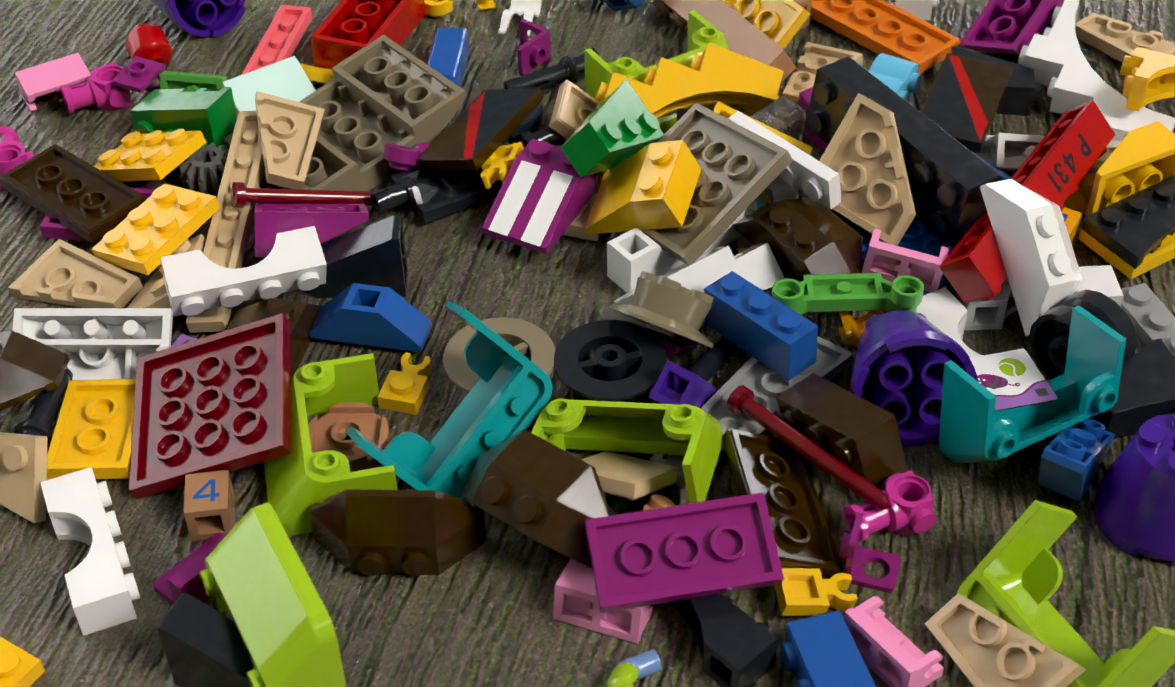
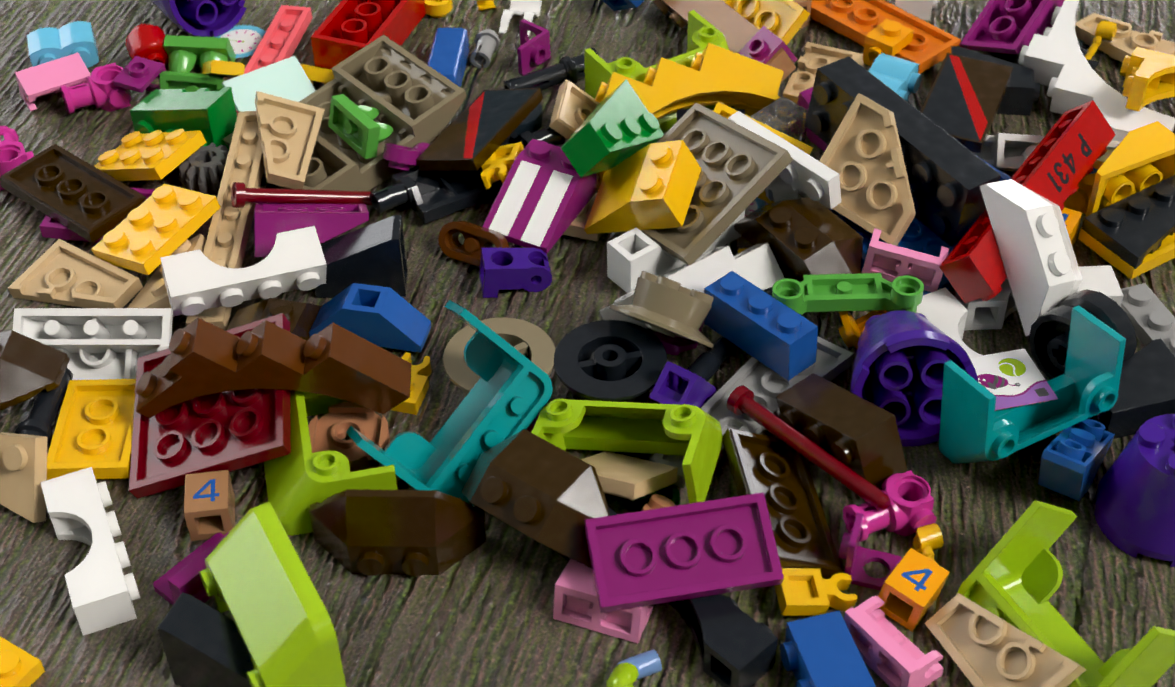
(55, 43): none -> medium azure brick
(193, 50): none -> bright green tile
(223, 68): none -> yellow tile
(244, 39): none -> white sticker
(269, 357): none -> reddish brown arch
(357, 125): none -> bright green tile
(474, 239): none -> reddish brown plate
(486, 43): none -> light grey pin
(513, 270): none -> dark purple leg
(765, 46): none -> magenta bracket
(886, 38): none -> light orange bracket
(912, 588): none -> light orange brick
(928, 539): none -> yellow hand
(1104, 30): none -> yellow hand

